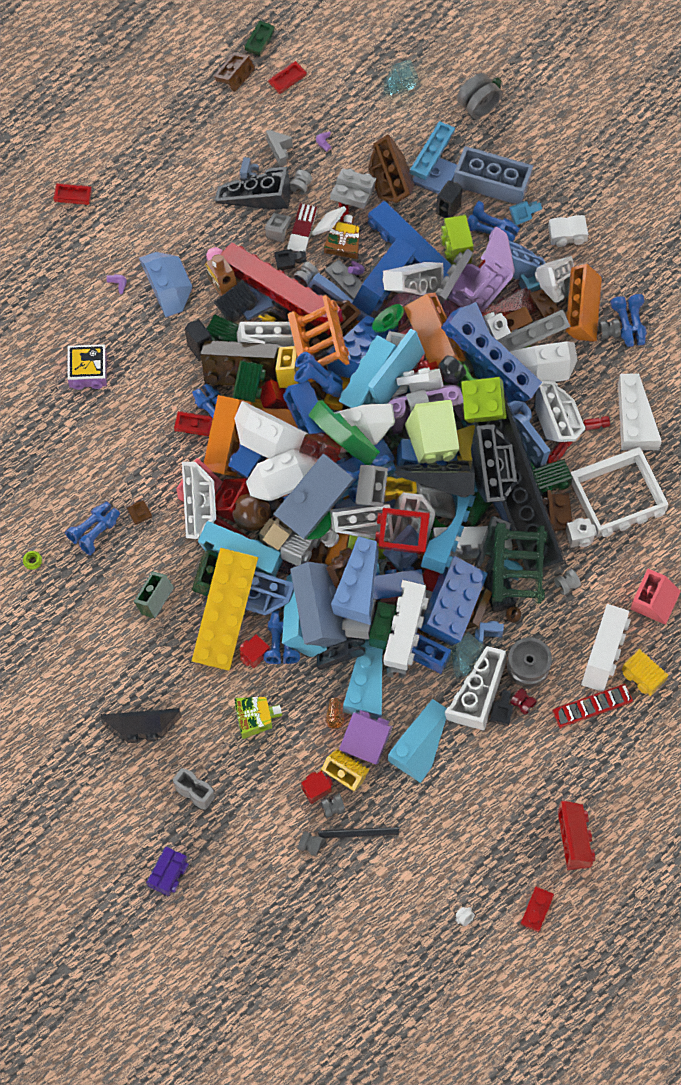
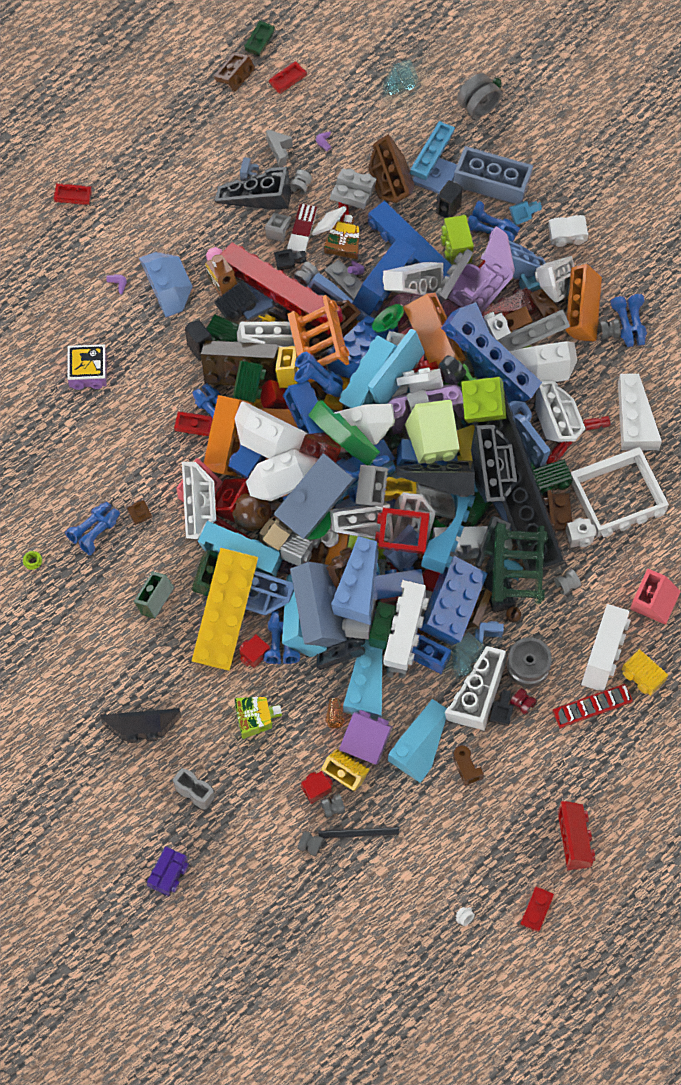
(465, 766): none -> reddish brown leg

